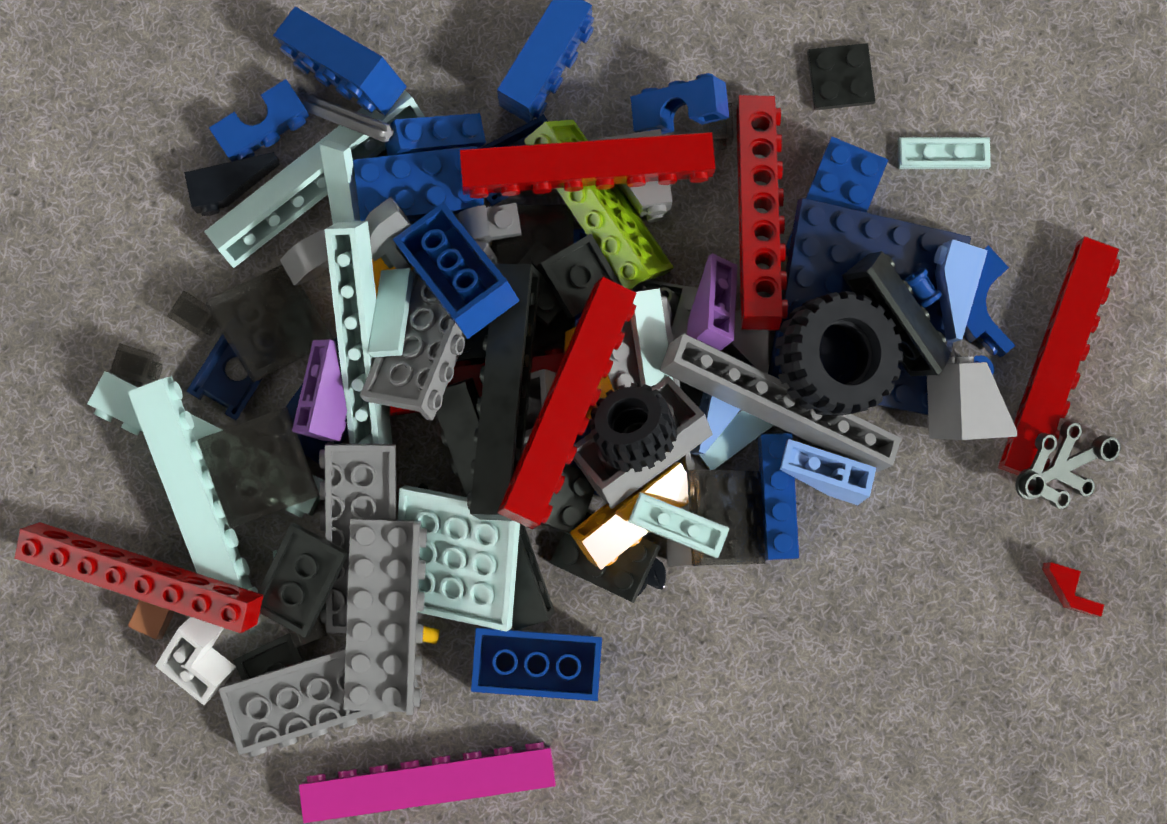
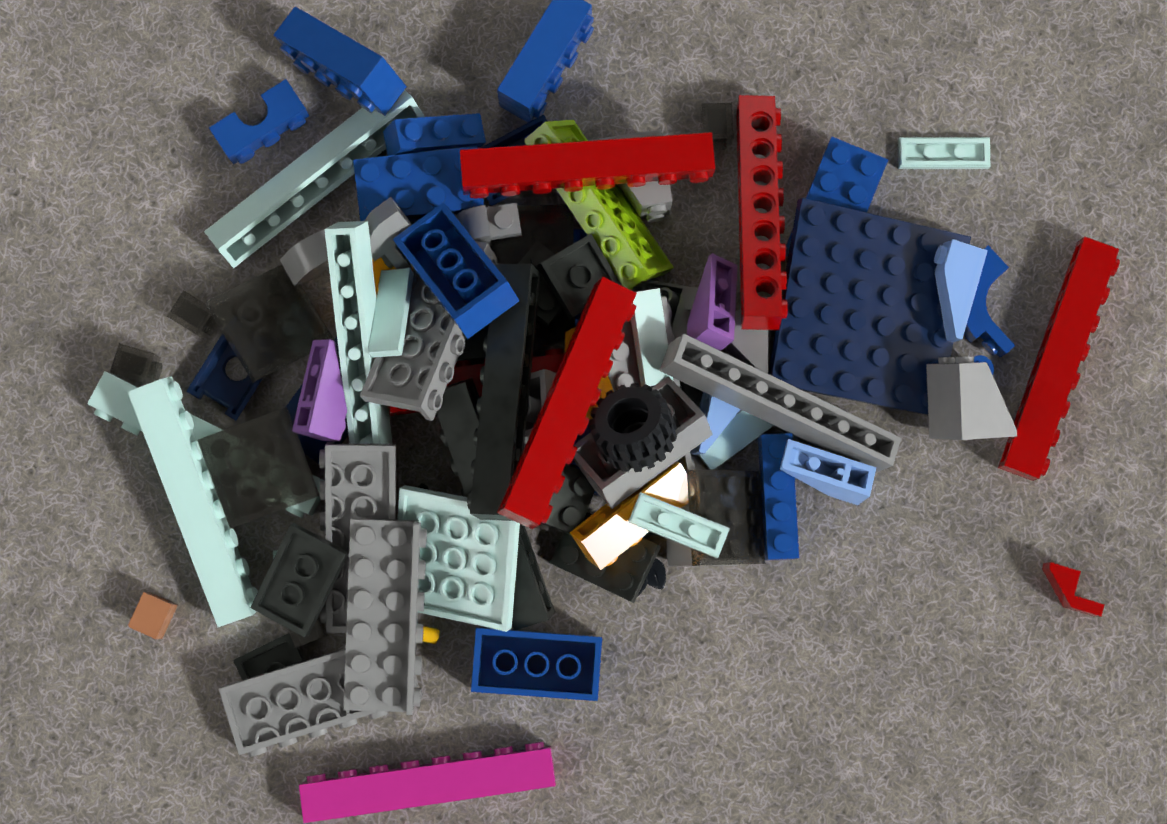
(139, 577): red brick -> none
(193, 661): white brick -> none
(224, 183): black slope -> none
(340, 181): light aqua tile -> none
(348, 118): light grey axle -> none
(656, 107): blue arch -> none
(841, 76): pearl dark grey plate -> none
(875, 349): black tyre -> none
(921, 344): pearl dark grey slope -> none
(923, 288): blue bush -> none
(1102, 447): plant -> none

